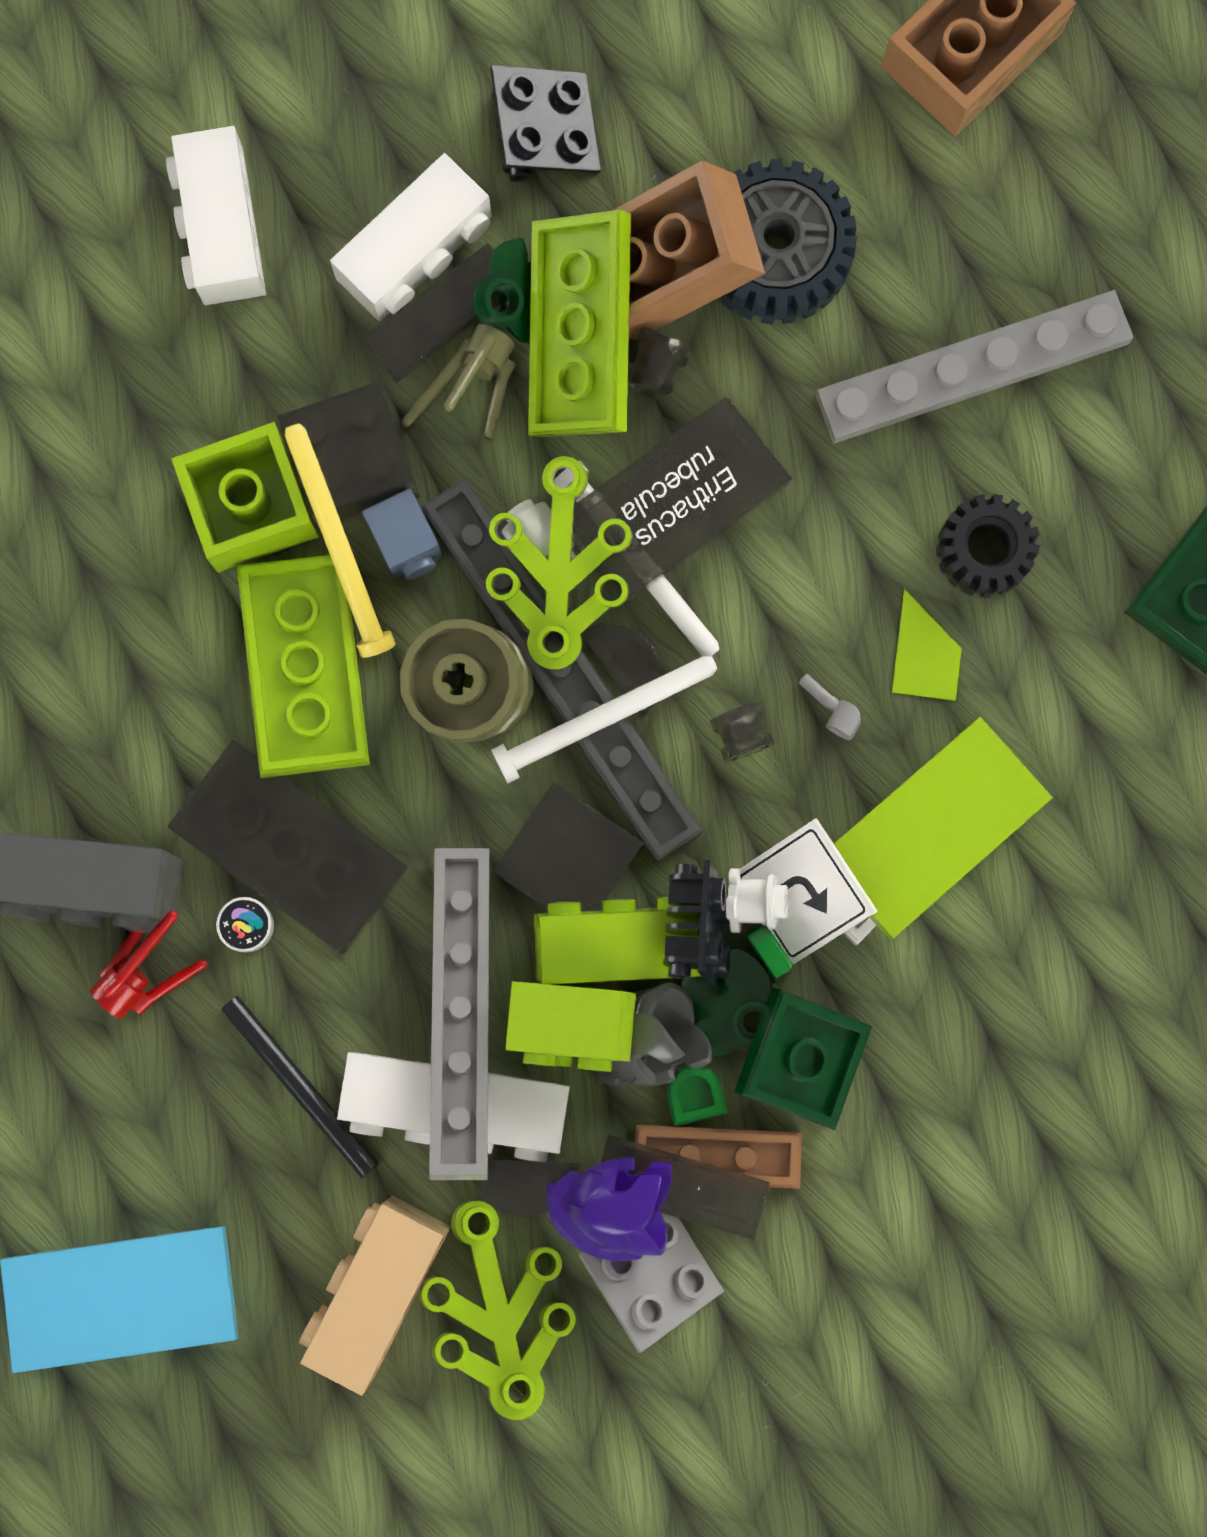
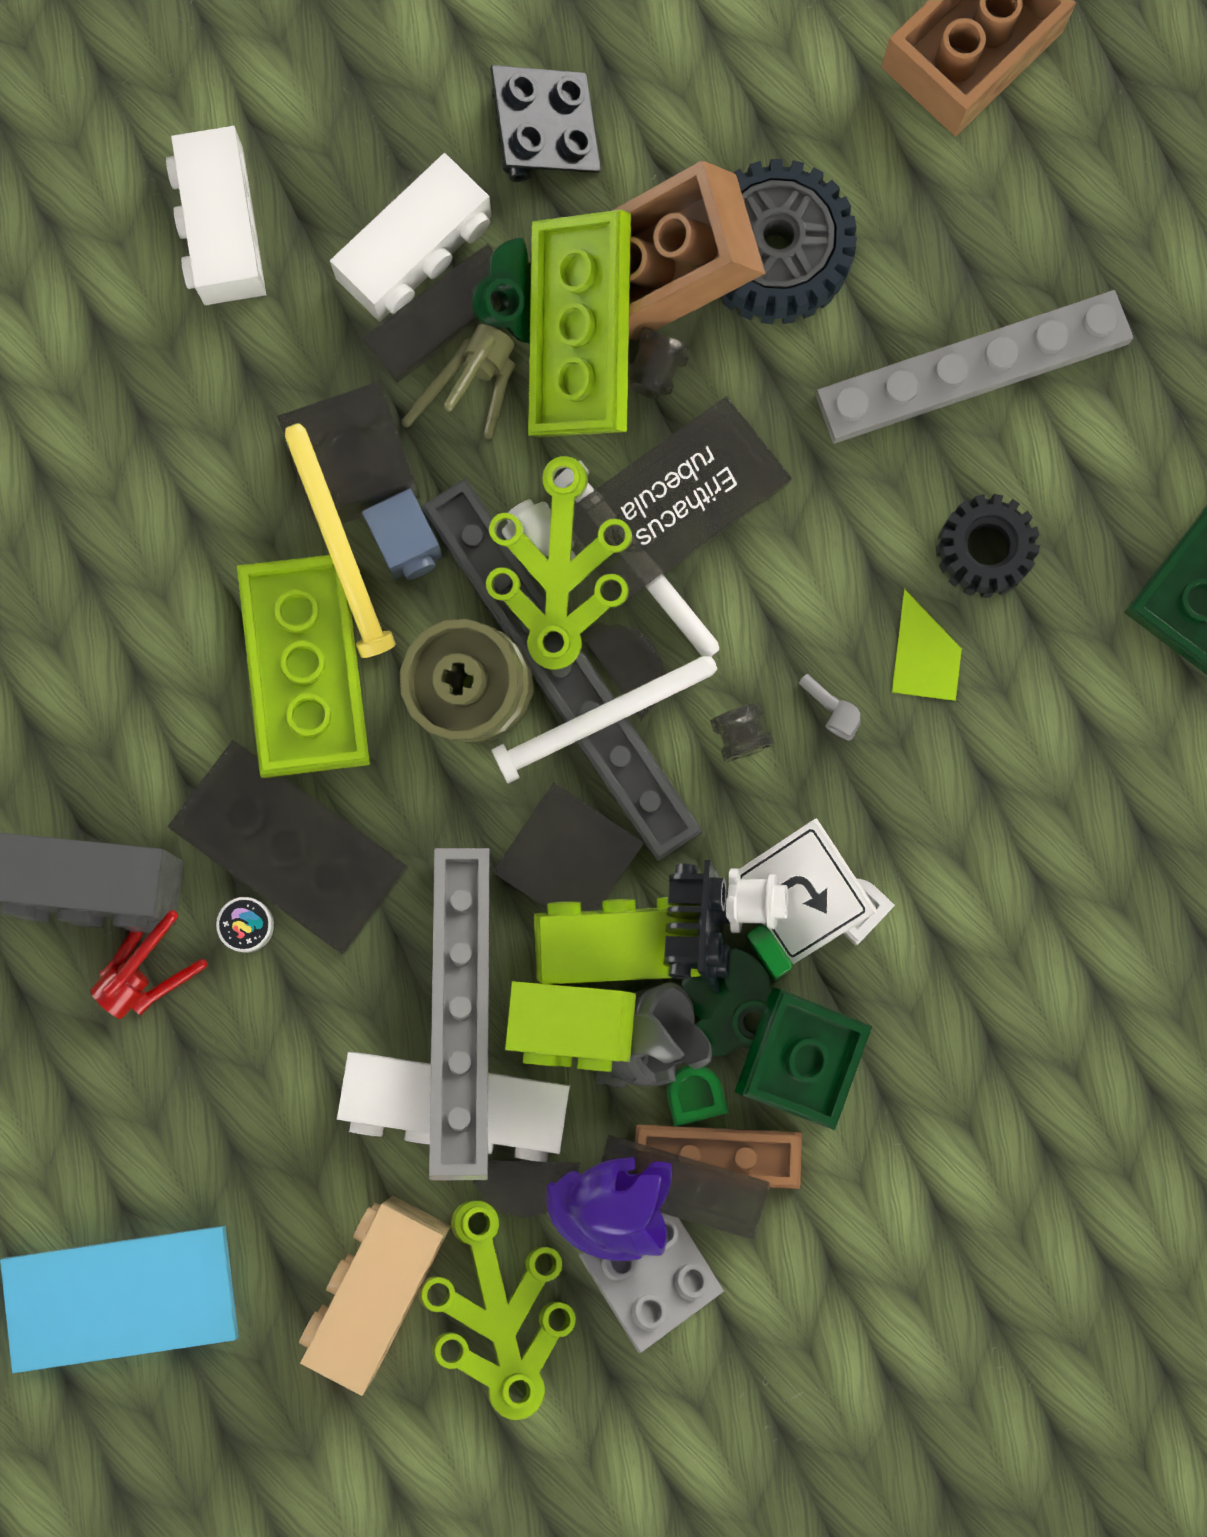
(245, 497): lime brick -> none
(299, 1086): black bar -> none
(939, 825): lime tile -> none

